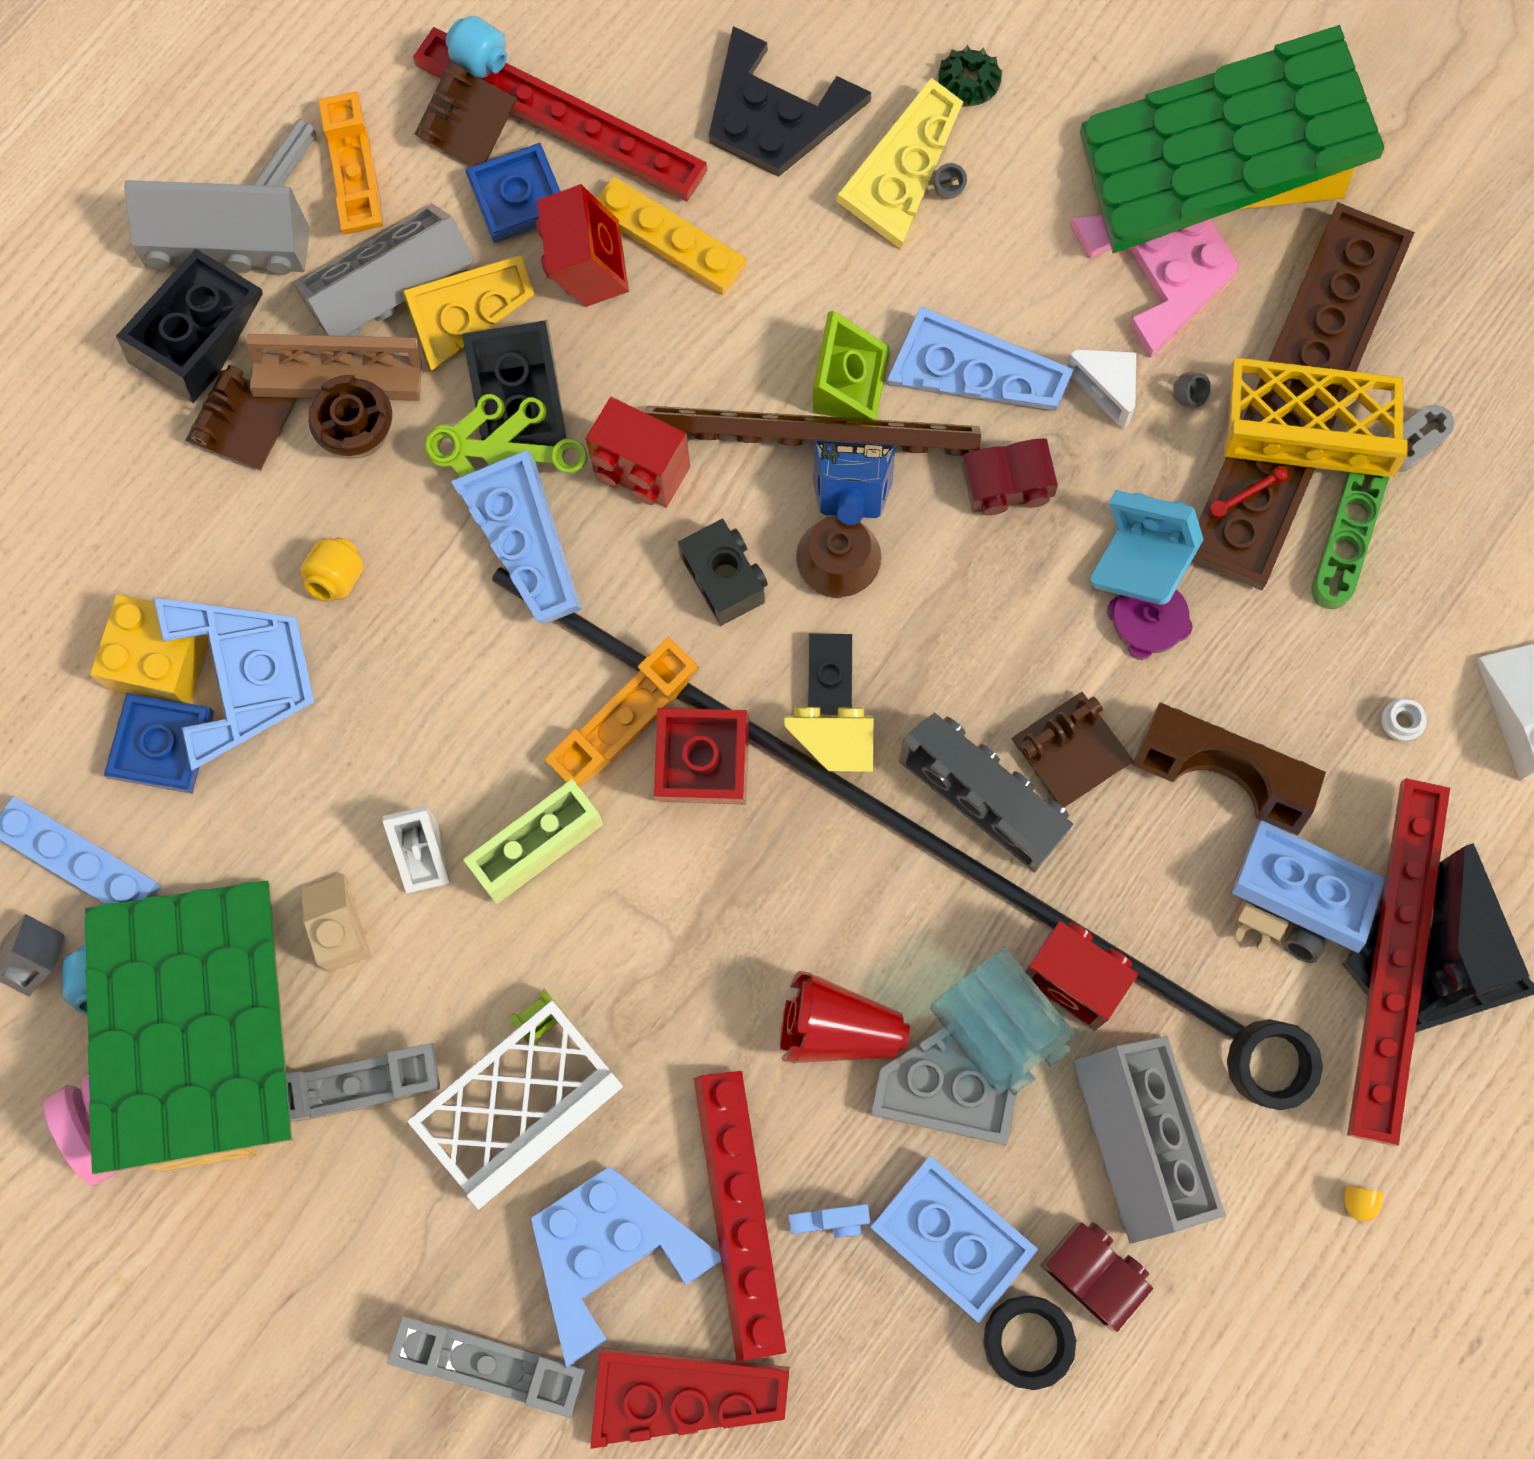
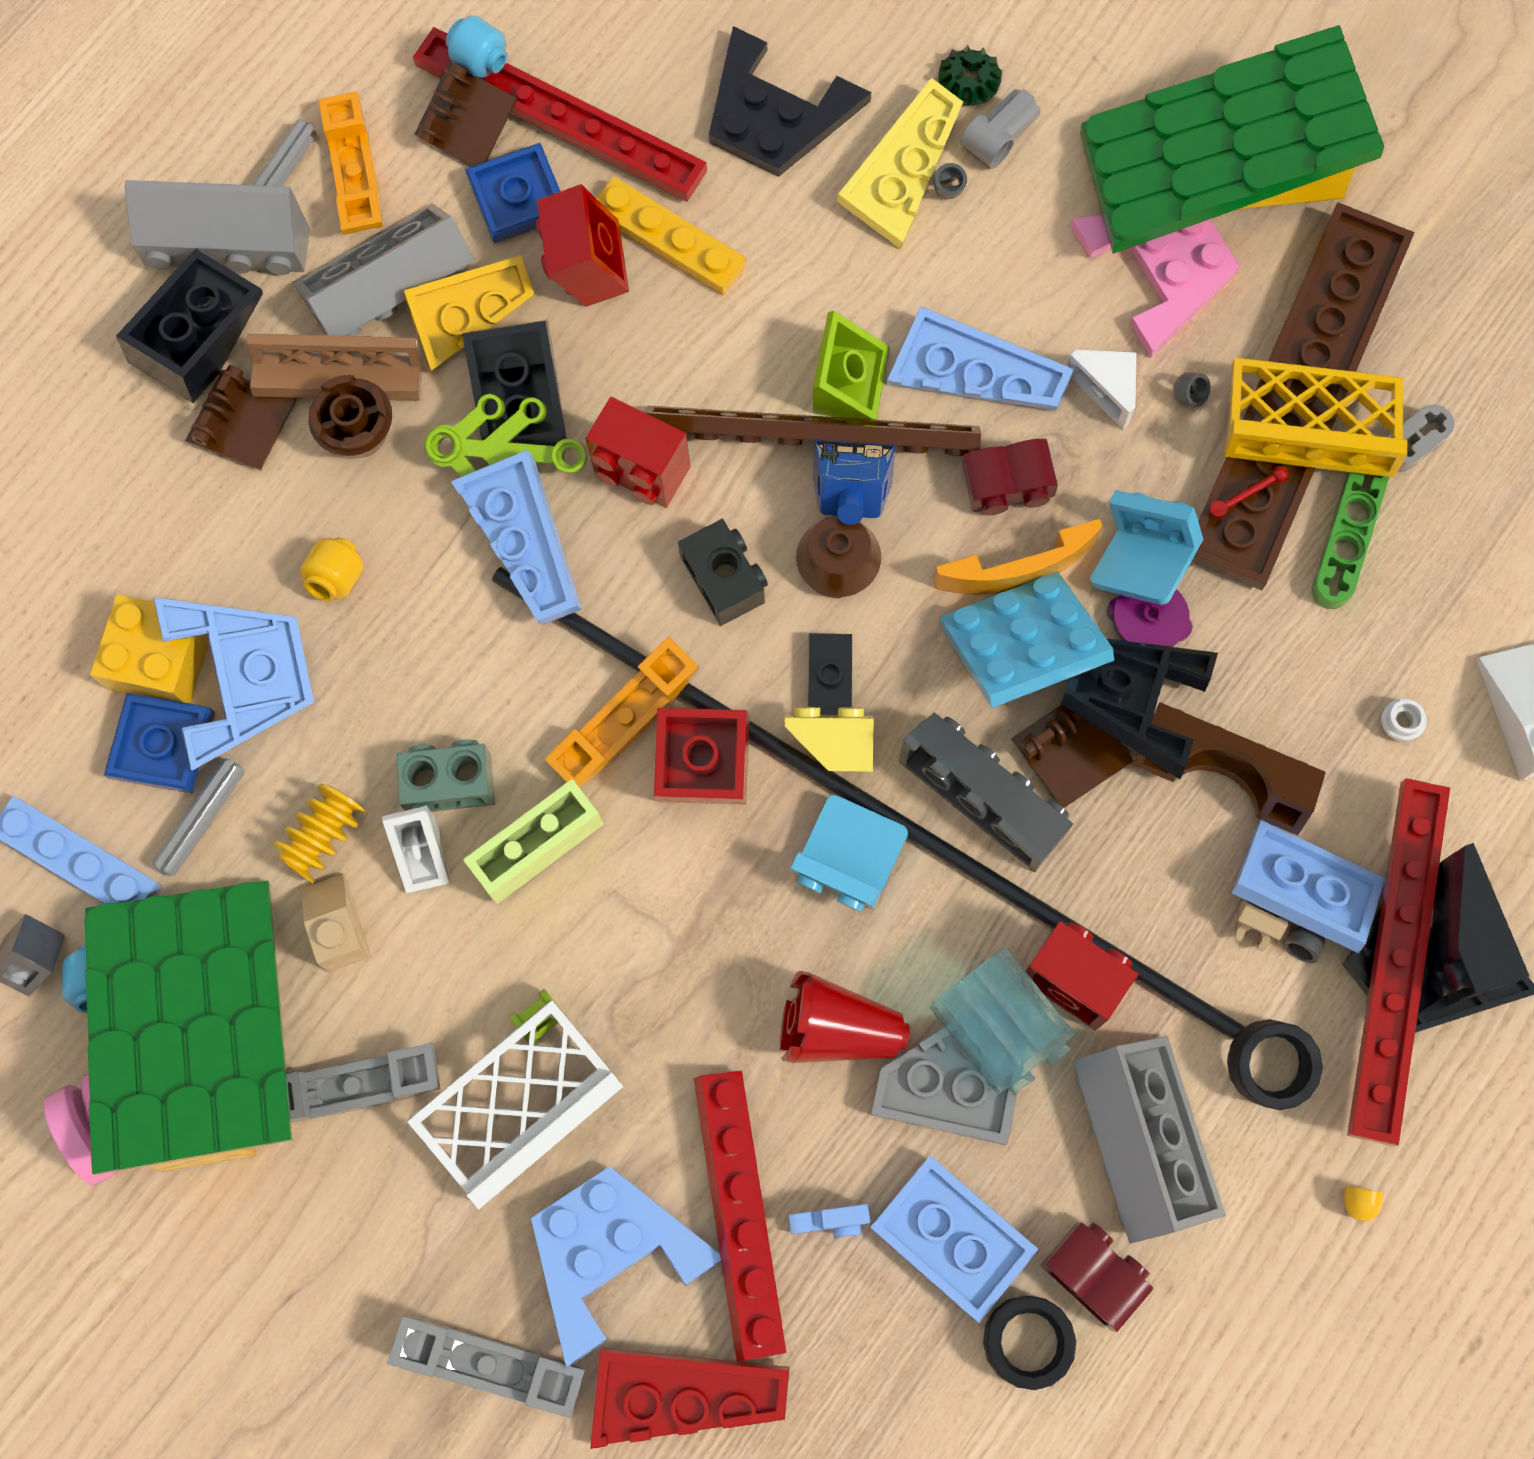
(198, 817): none -> light grey axle
(317, 831): none -> yellow piece
(445, 790): none -> sand green brick
(850, 853): none -> medium azure bracket
(967, 576): none -> light orange slope
(993, 135): none -> light grey piece
(1026, 639): none -> medium azure plate
(1125, 693): none -> black wing

